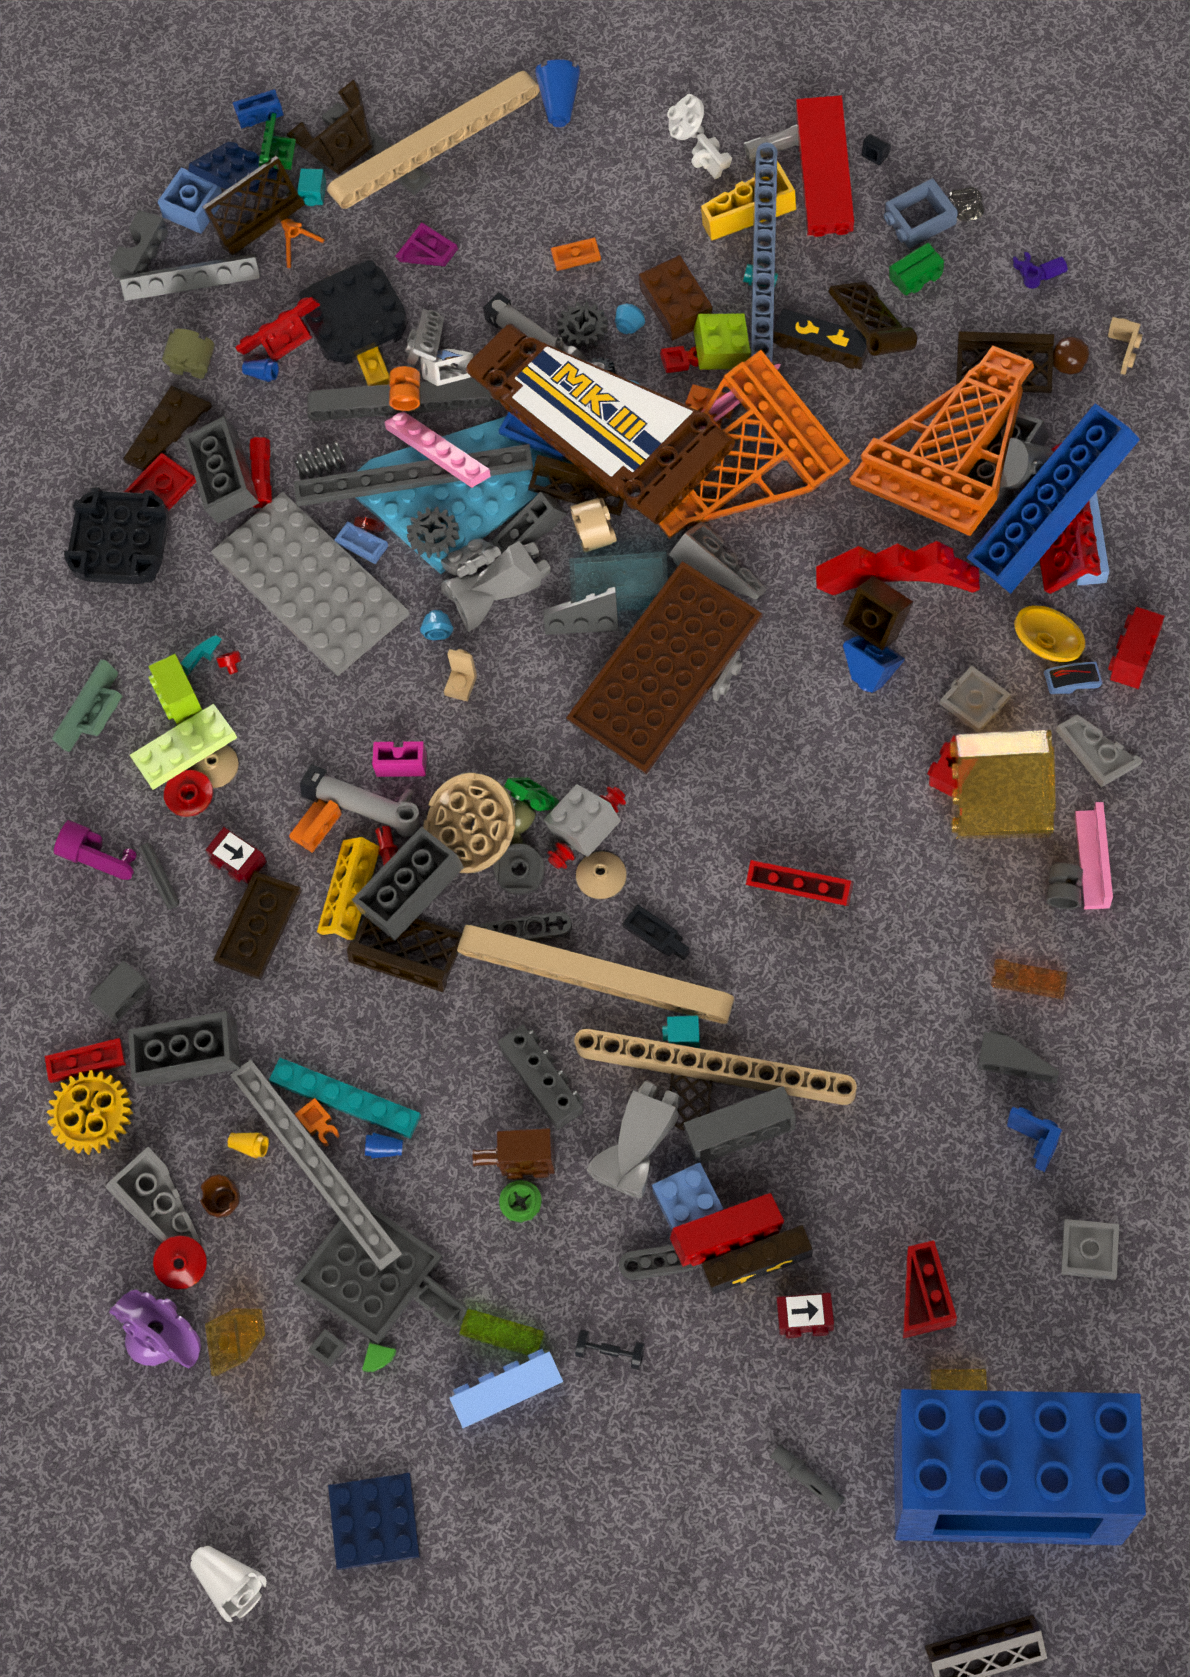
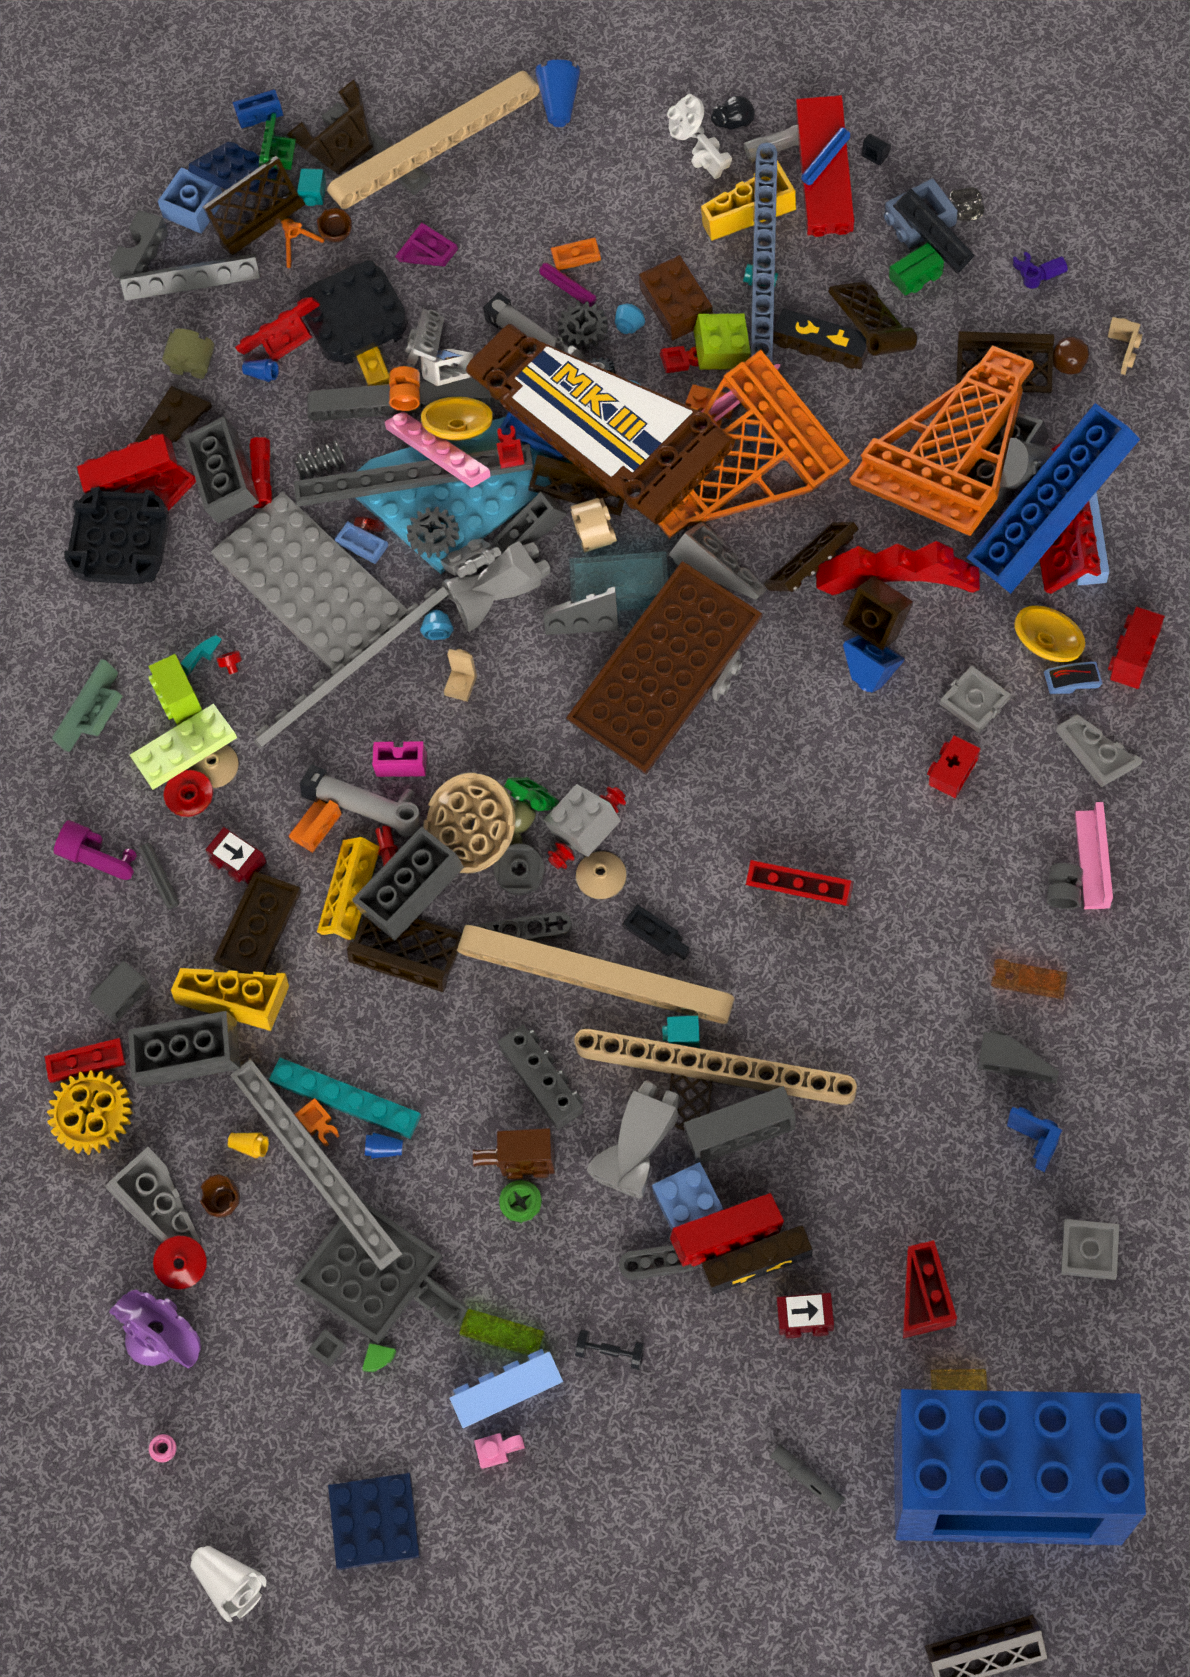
(128, 465): none -> red brick
(157, 1442): none -> bright pink plate
(233, 1338): clear yellow slope -> none
(247, 997): none -> yellow wedge
(334, 225): none -> reddish brown hair
(341, 672): none -> light grey plate
(456, 418): none -> yellow dish
(494, 1450): none -> bright pink plate
(509, 449): none -> red plate
(567, 284): none -> magenta axle
(733, 113): none -> black hair
(809, 558): none -> dark brown plate
(825, 156): none -> blue axle
(933, 230): none -> black plate
(1003, 785): clear yellow windscreen -> none

